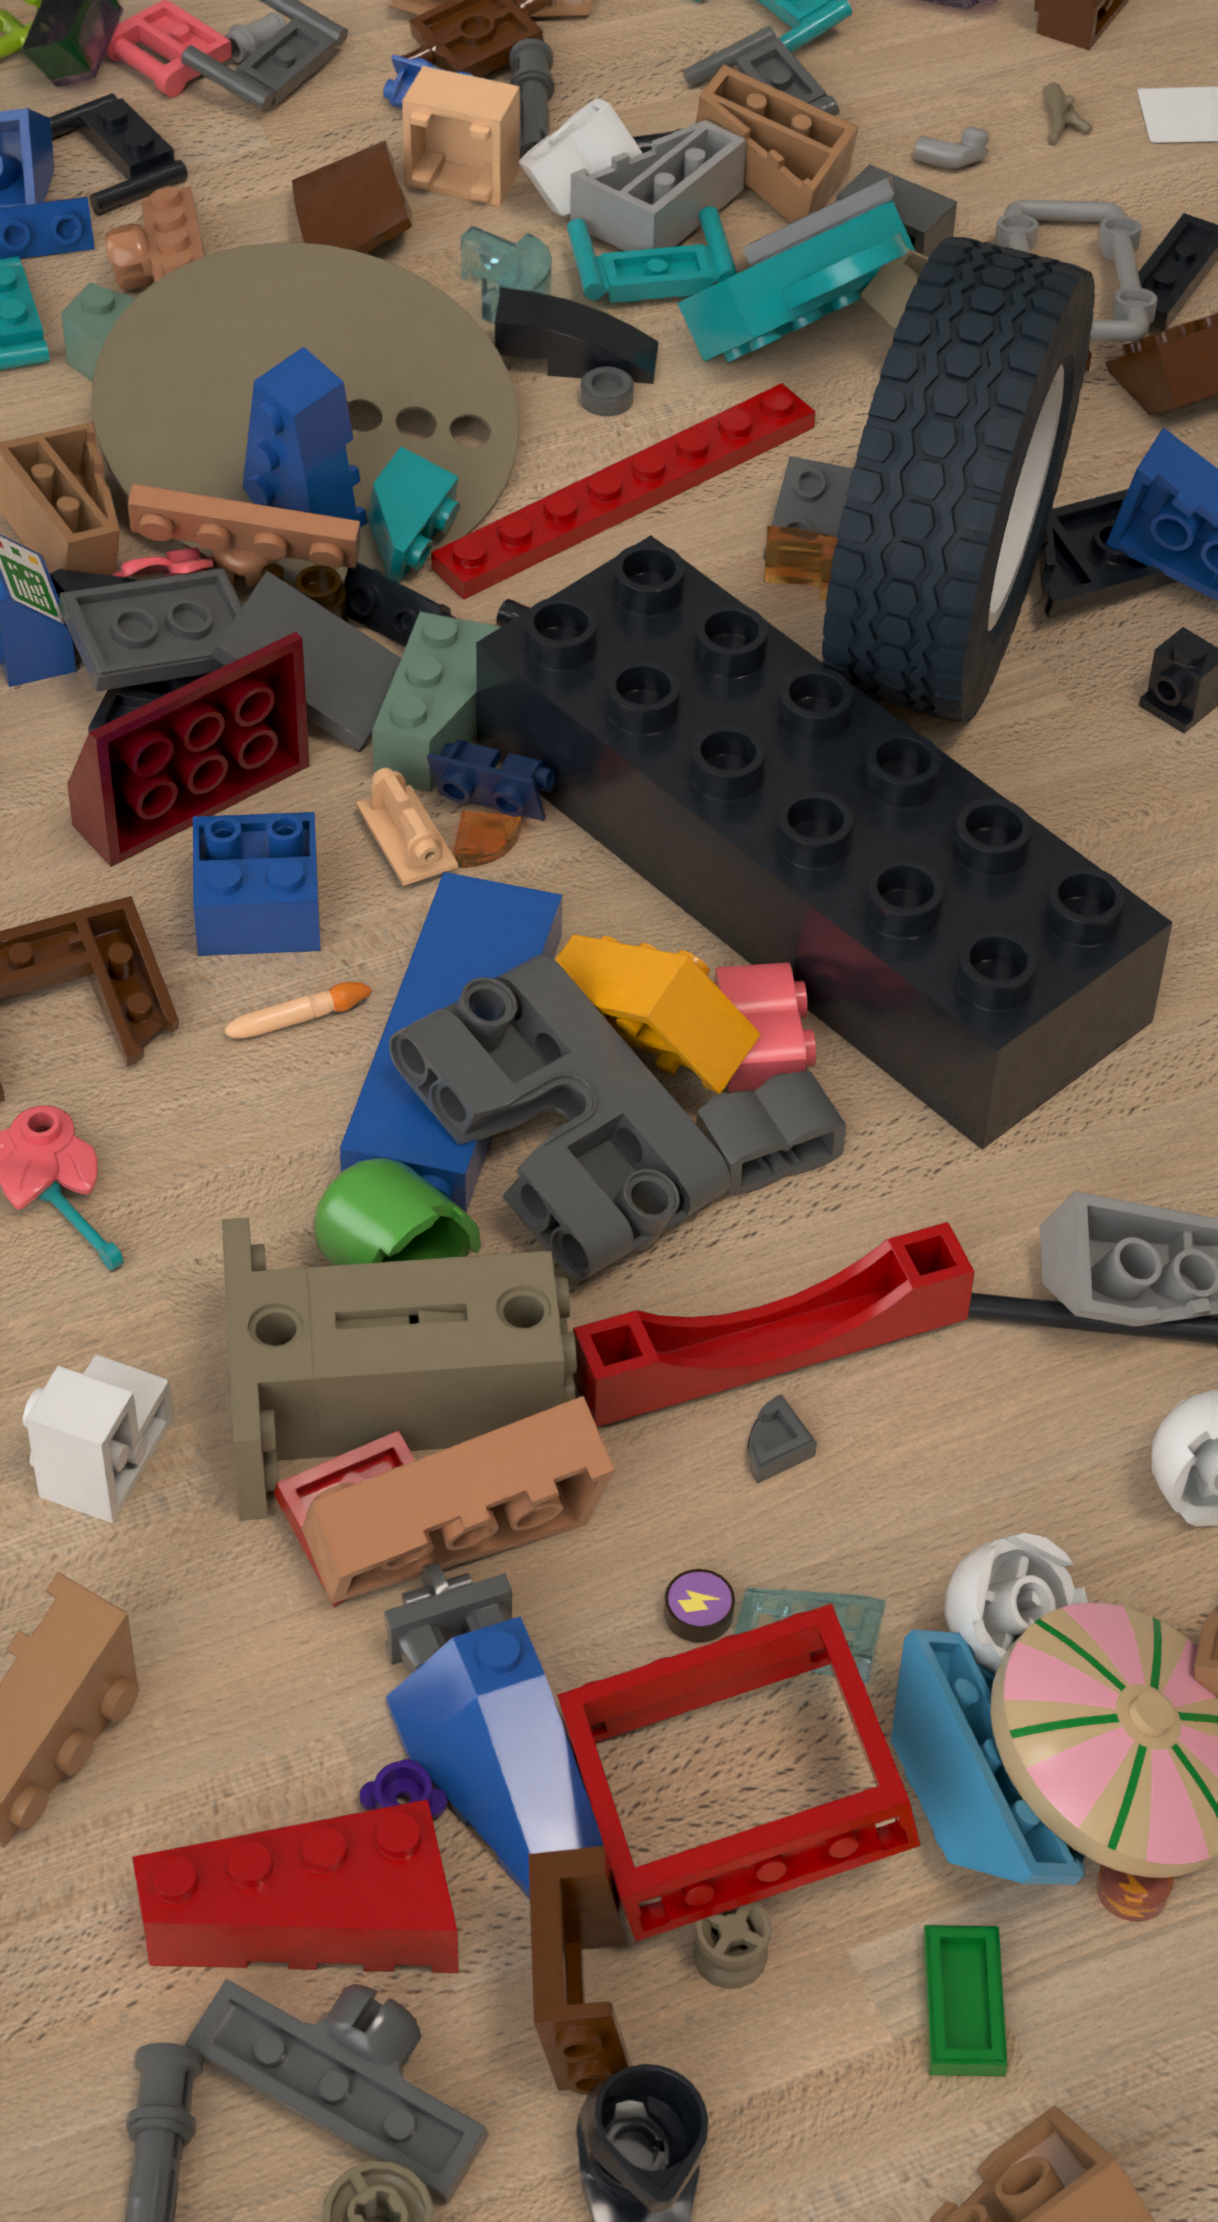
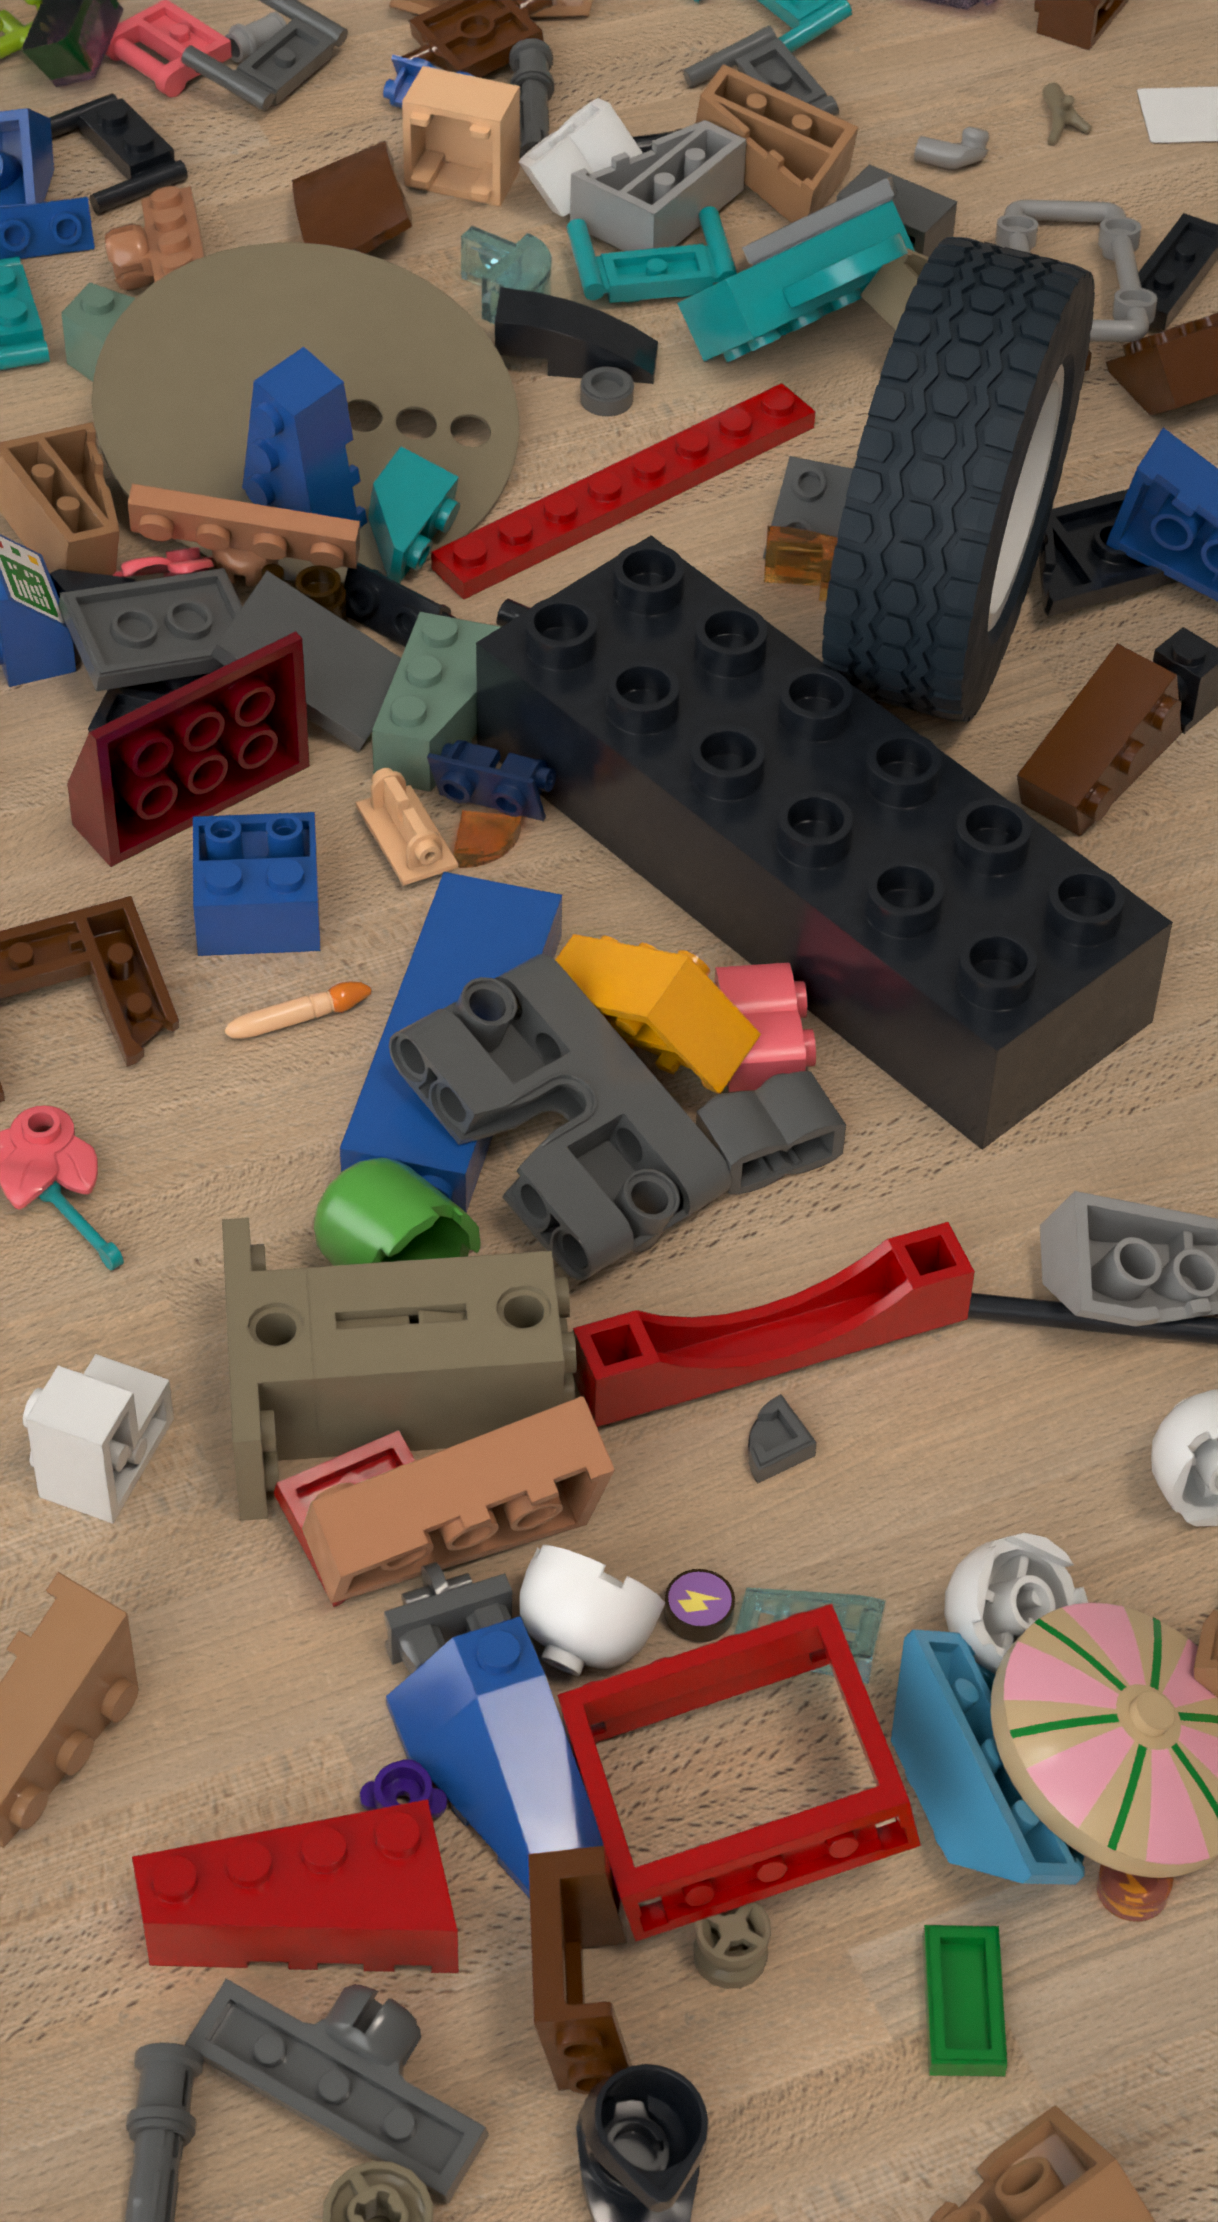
(584, 1612): none -> white cylinder
(1102, 741): none -> reddish brown wedge

